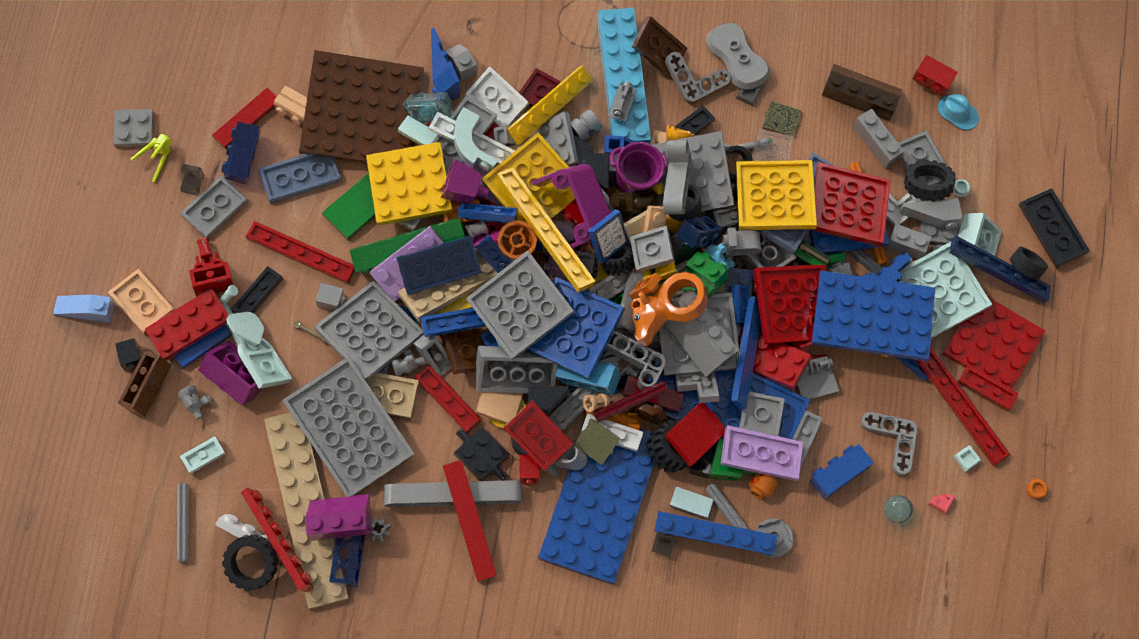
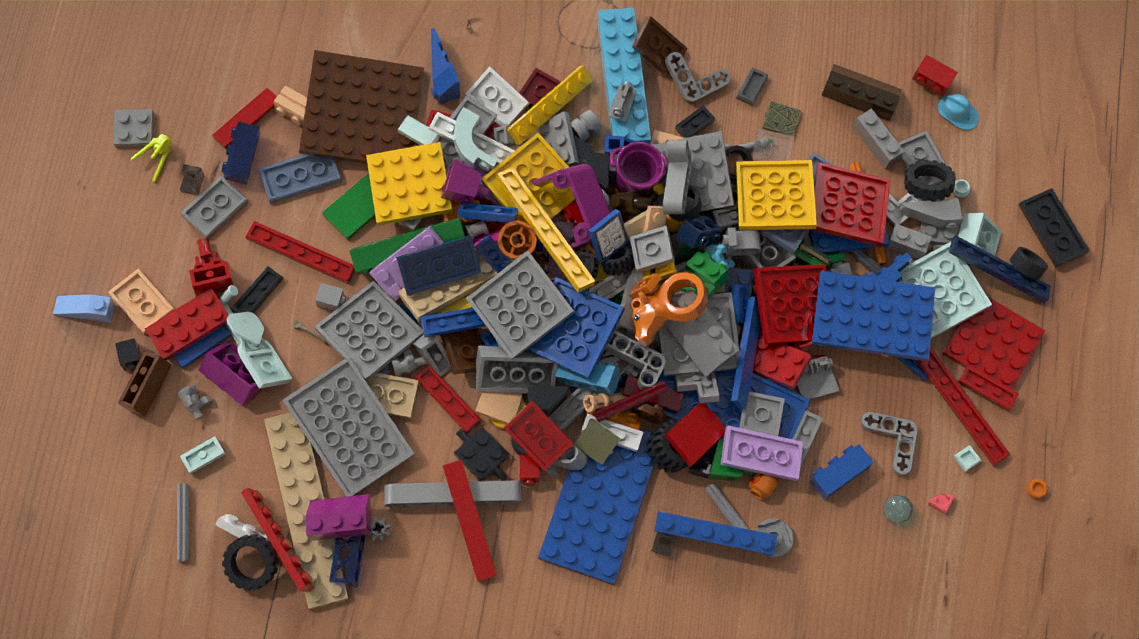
(425, 106): clear light blue slope -> none
(462, 62): light grey slope -> none
(674, 133): light orange hair -> none
(691, 502): light aqua tile -> none
(732, 46): light grey plate -> none

